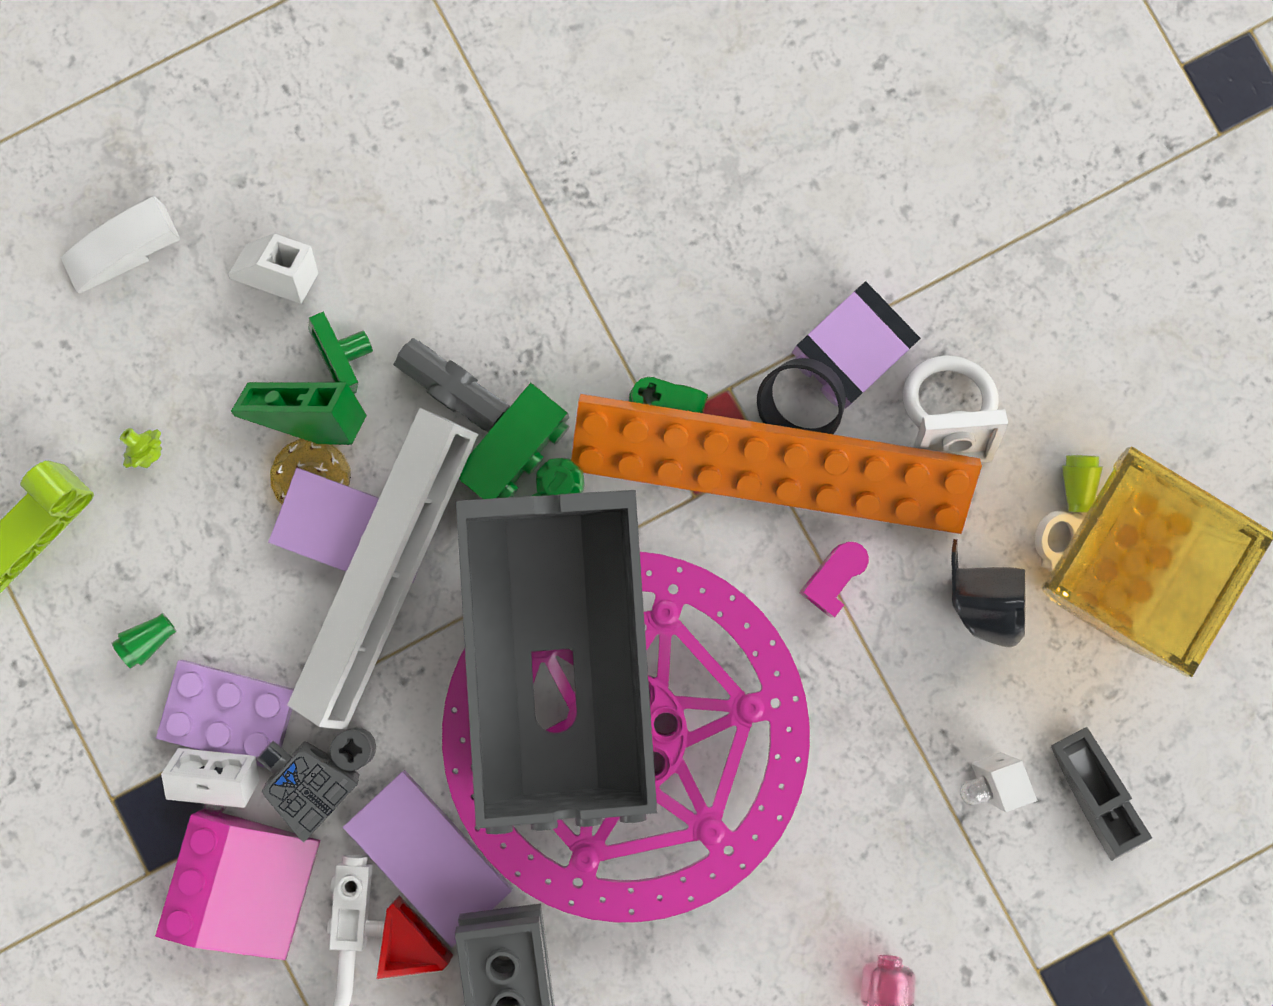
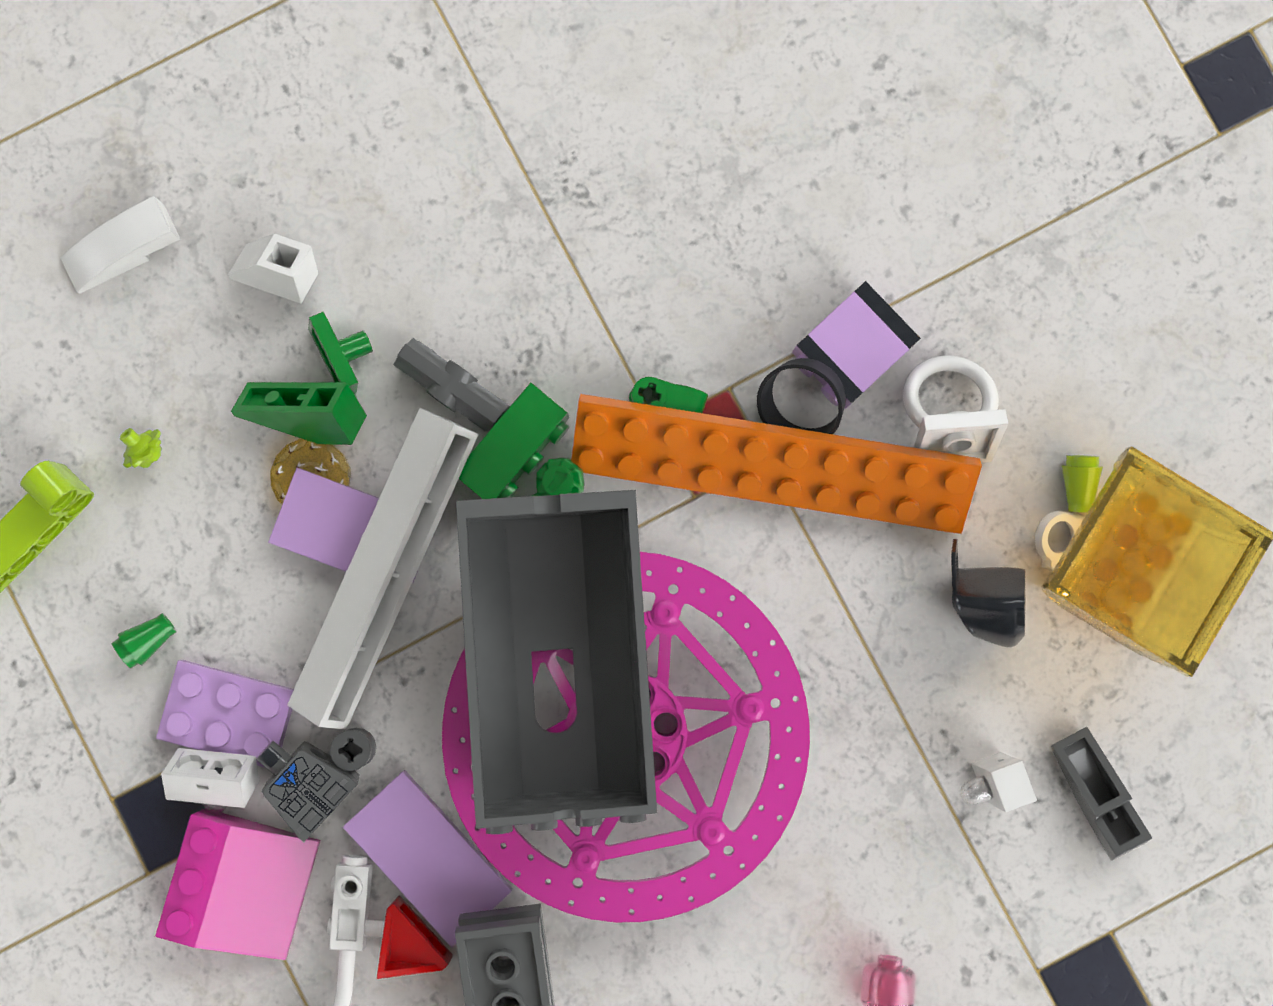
(833, 575): dark pink leg -> none

